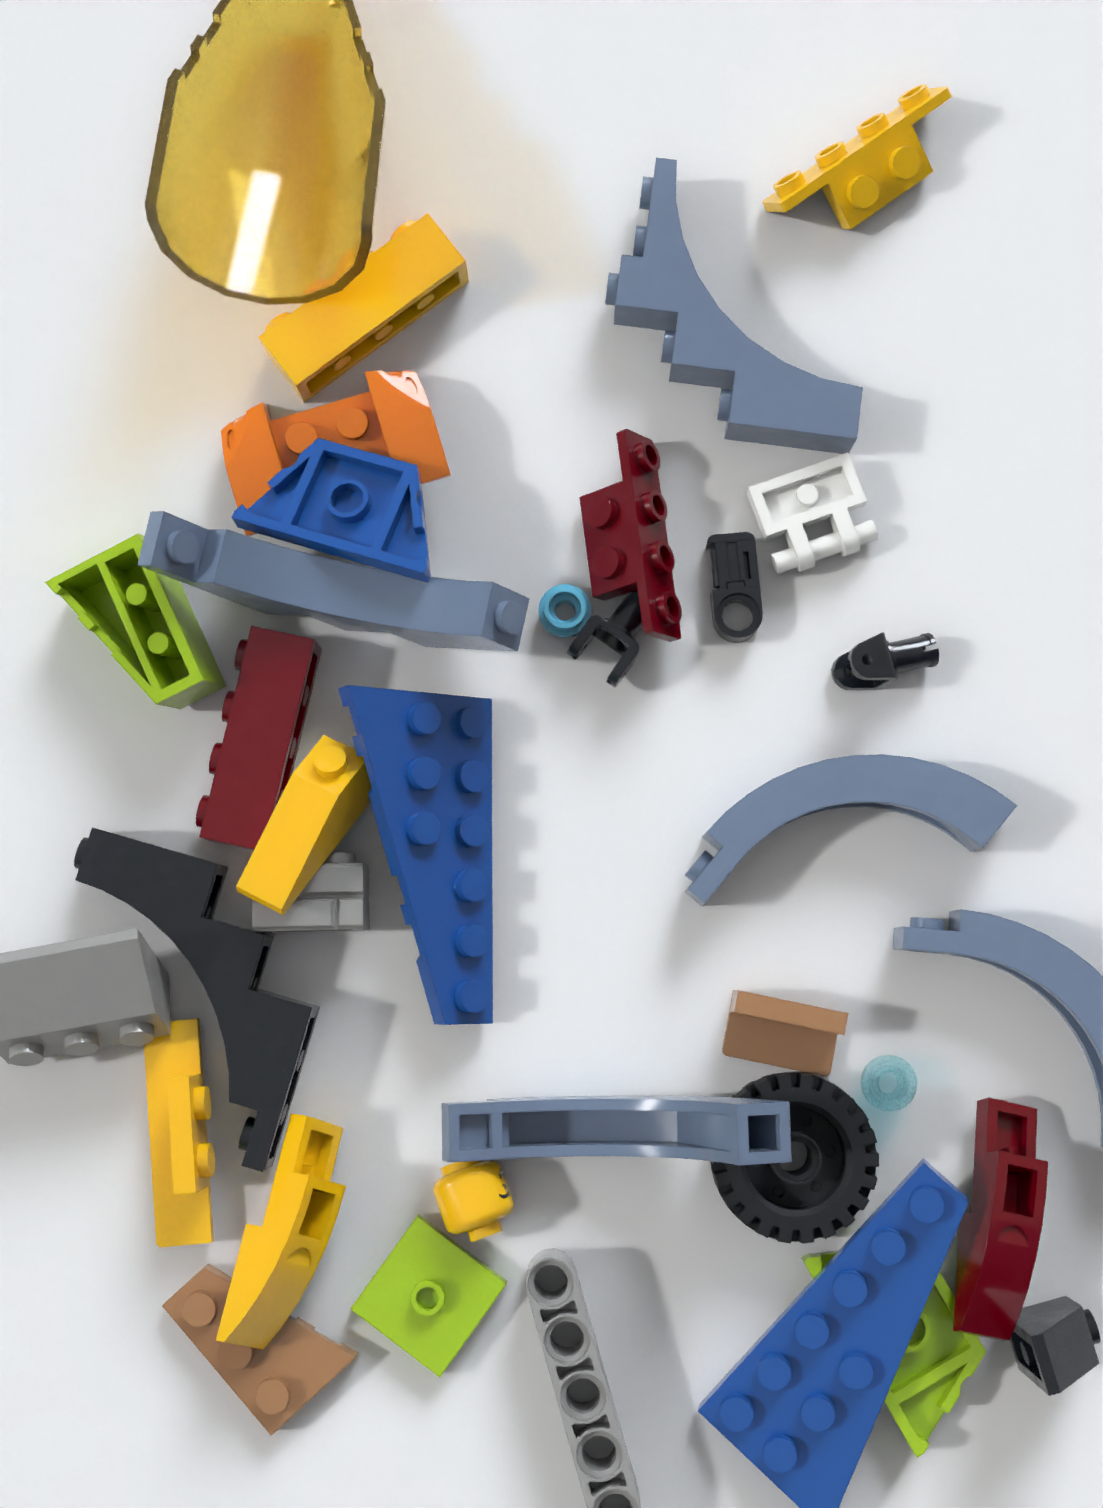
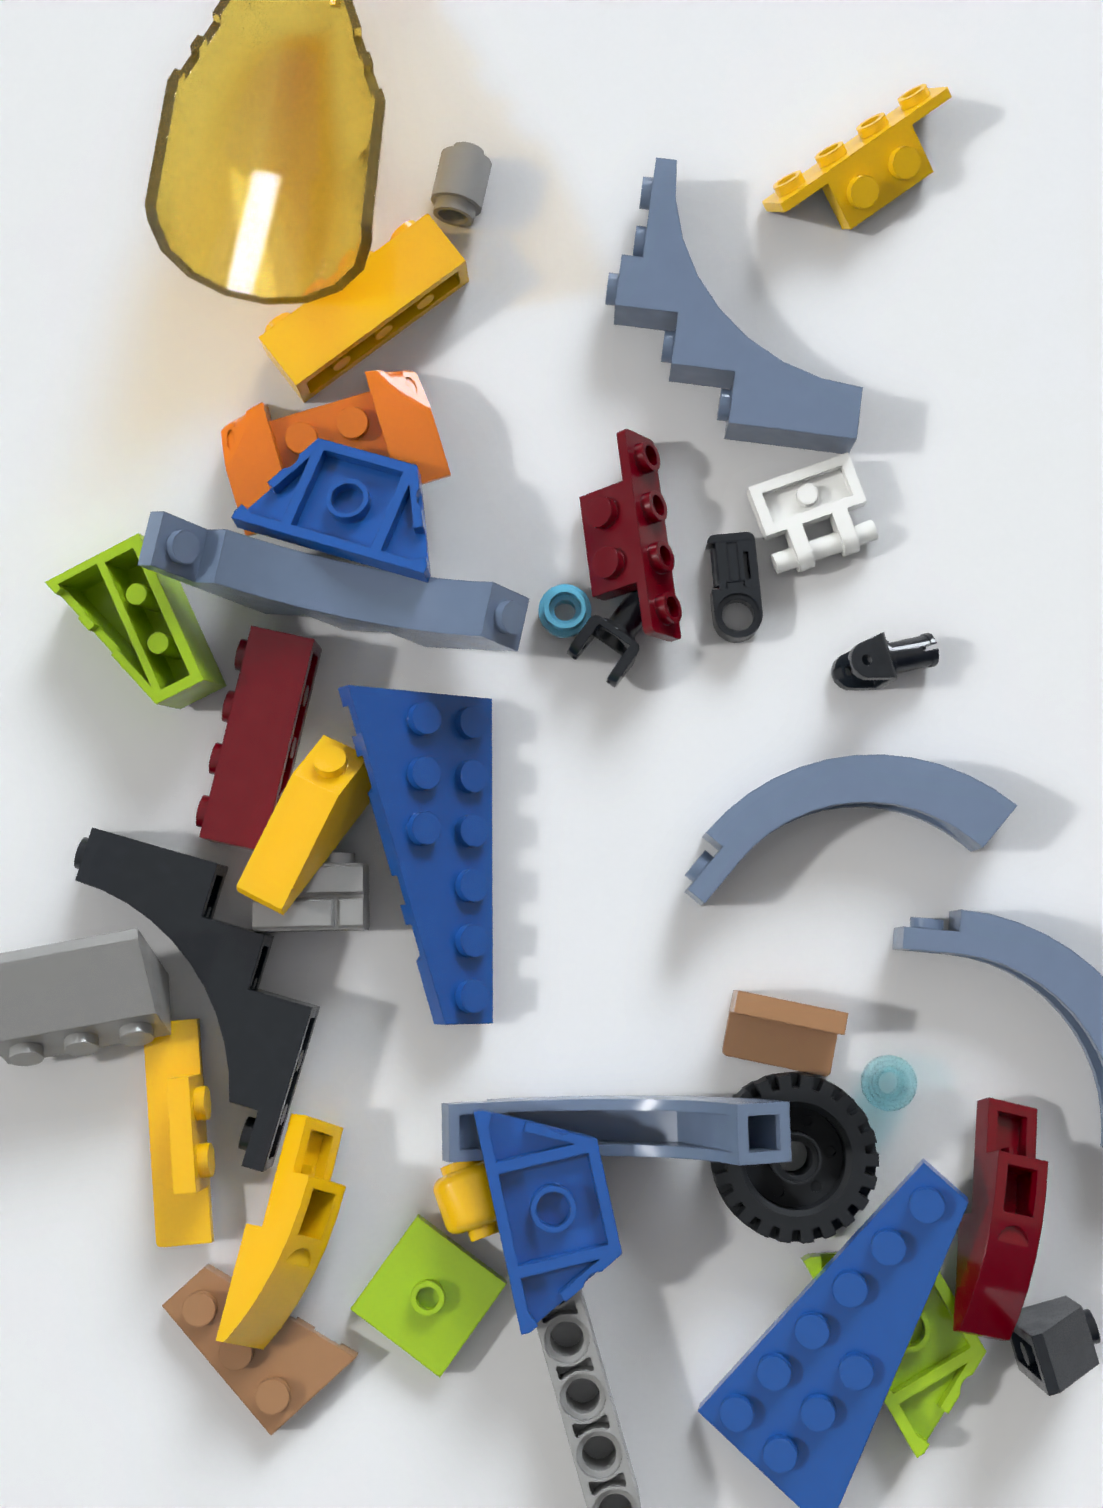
(460, 184): none -> light grey brick
(547, 1209): none -> blue wing

